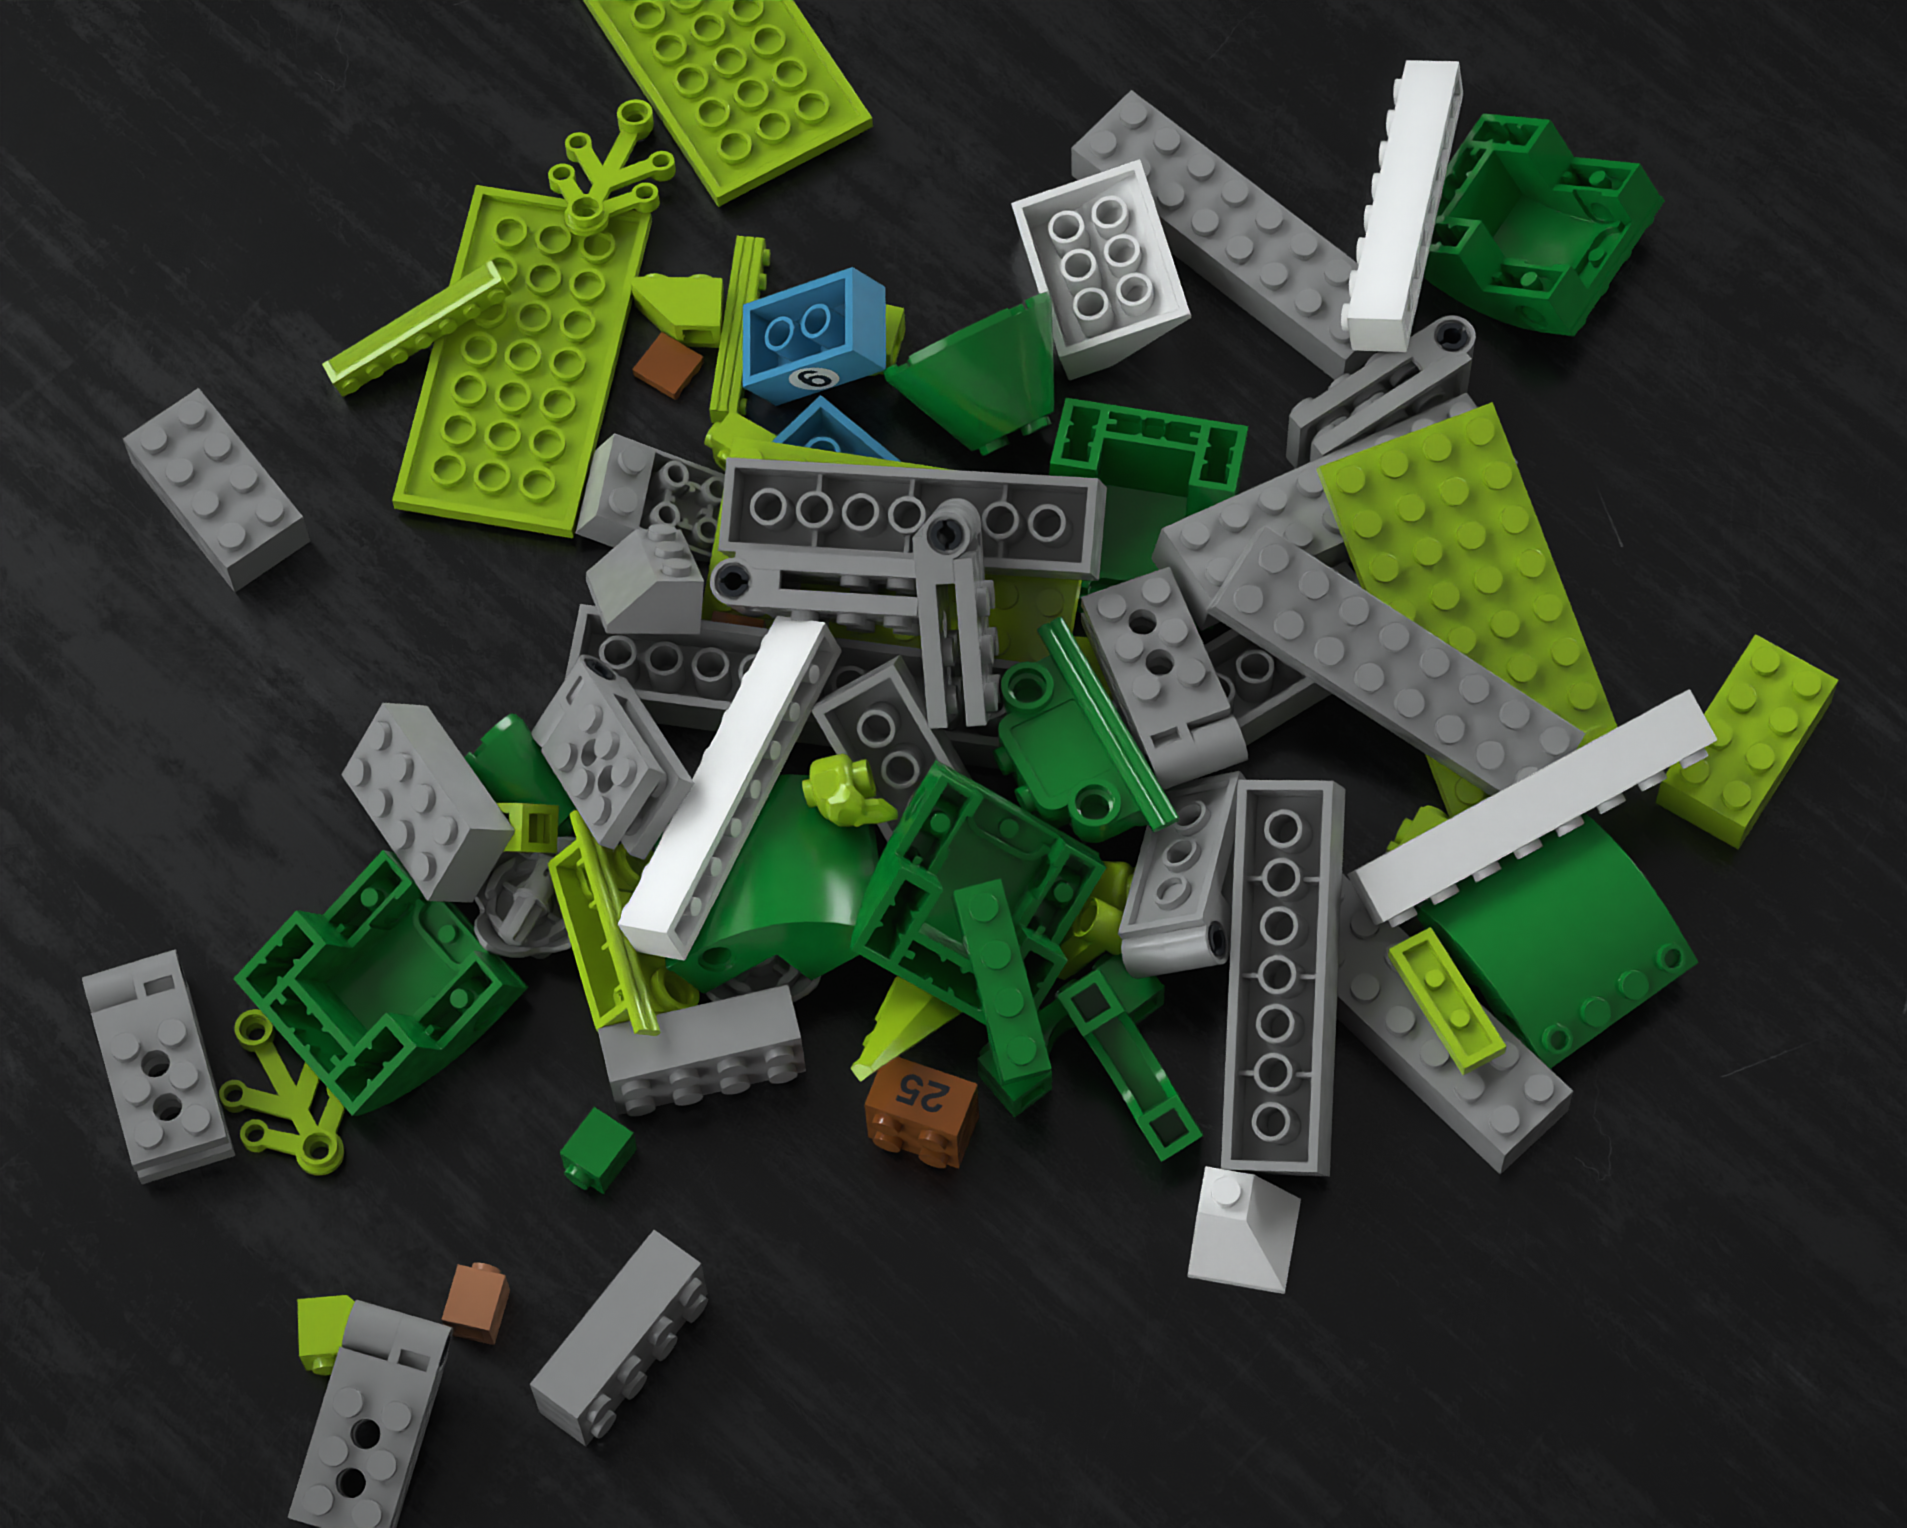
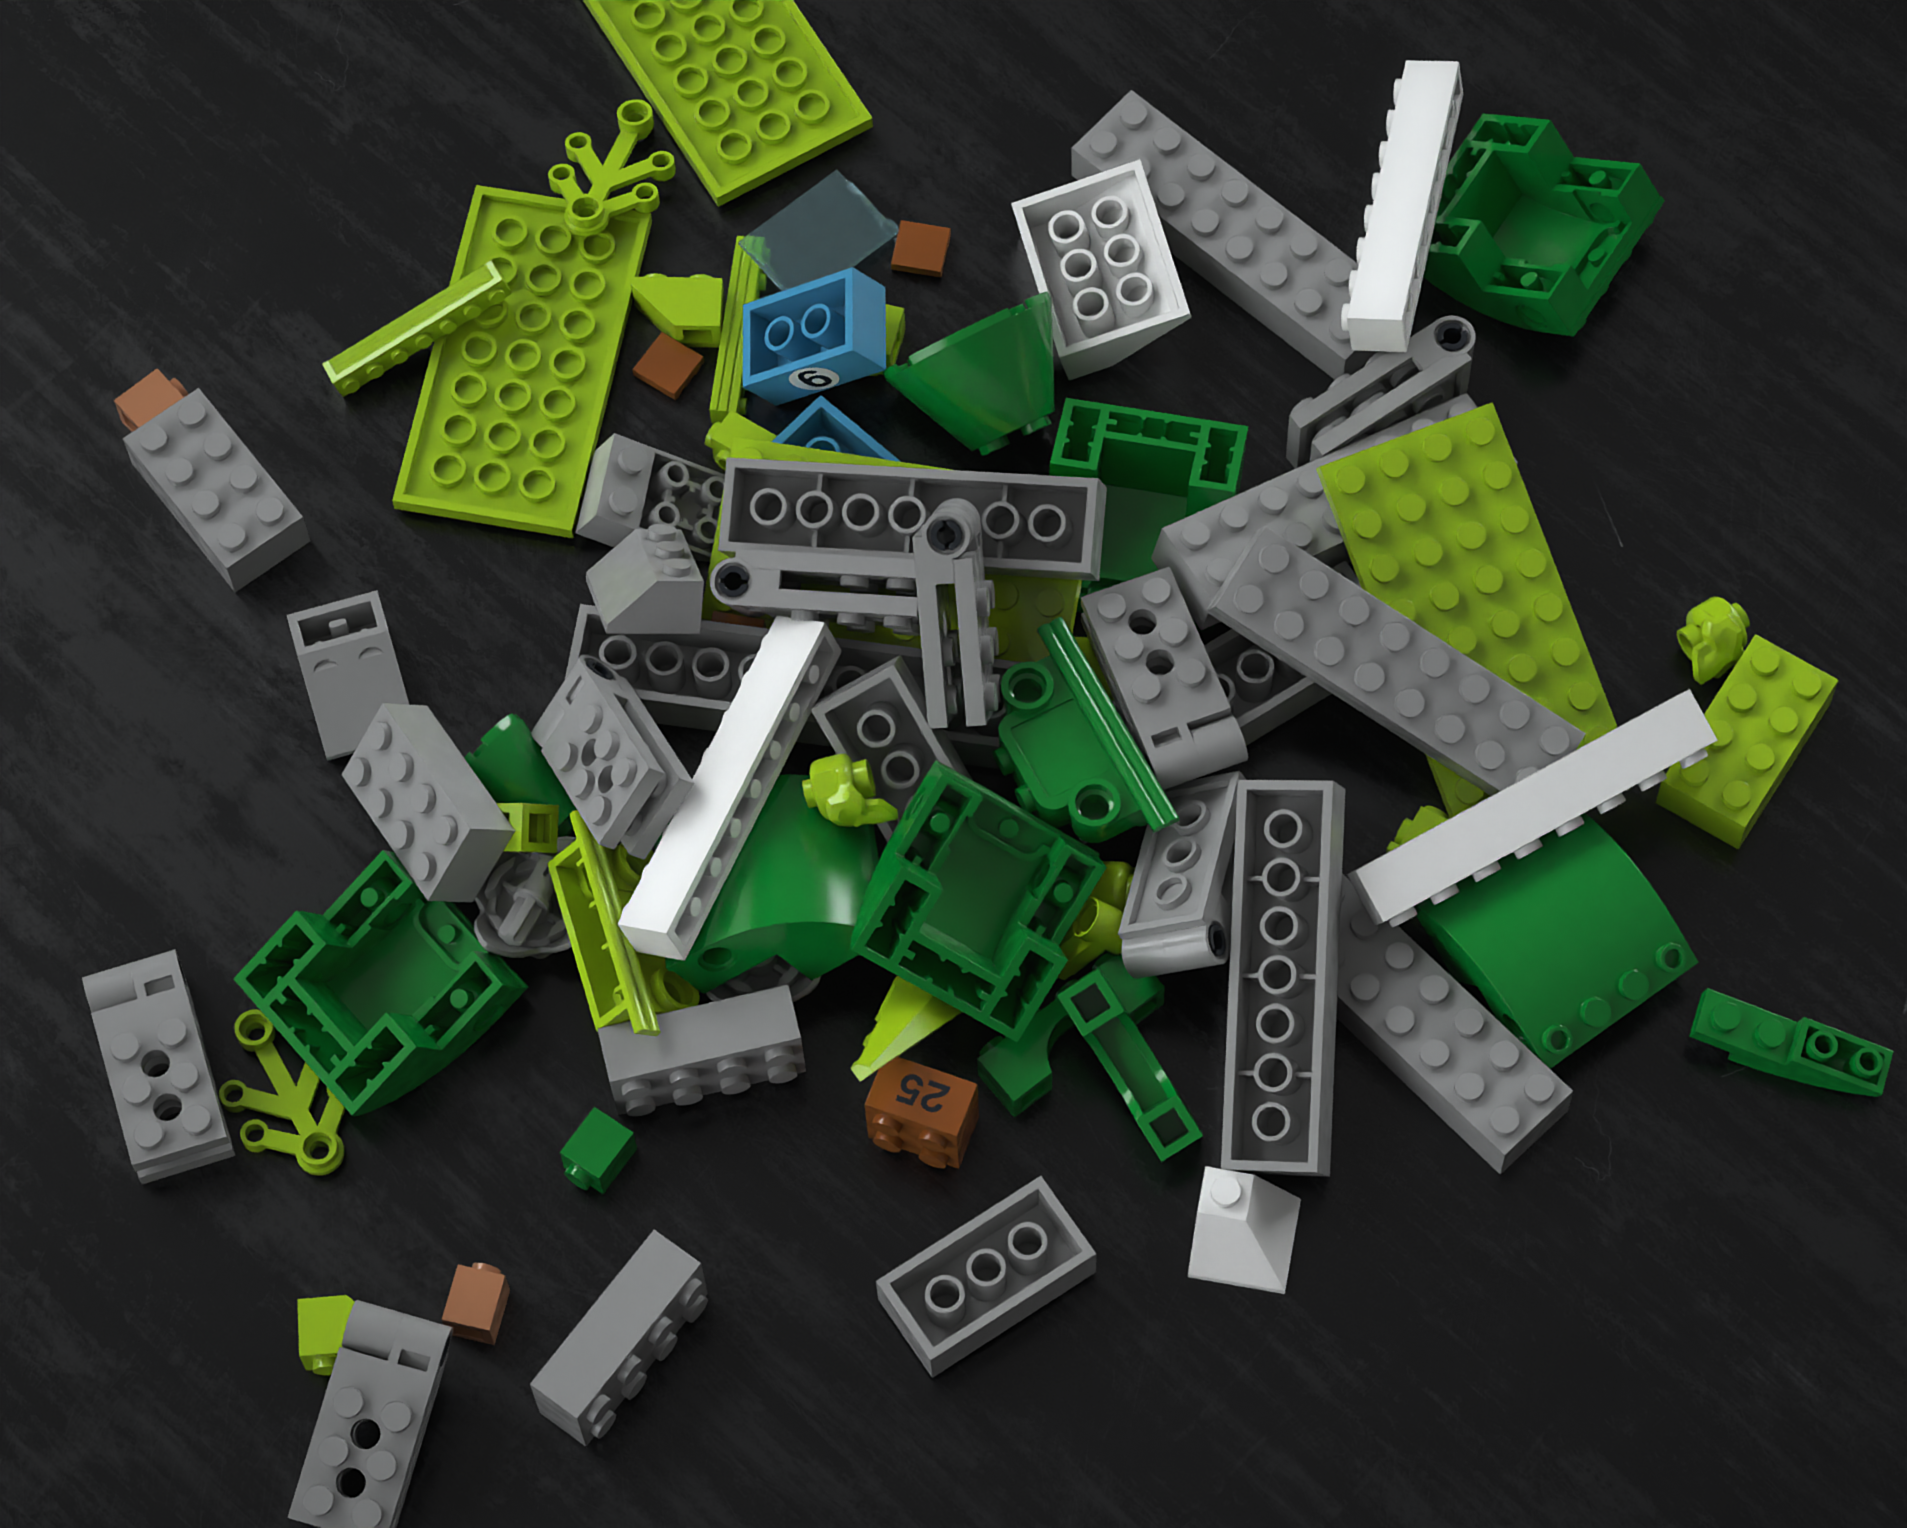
(148, 399): none -> nougat brick
(346, 668): none -> light grey slope
(819, 234): none -> clear light blue piece
(921, 248): none -> dark orange piece
(986, 1276): none -> light grey brick
(1001, 982): green arch -> none
(1447, 1001): lime plate -> none
(1714, 637): none -> lime head
(1791, 1049): none -> green slope

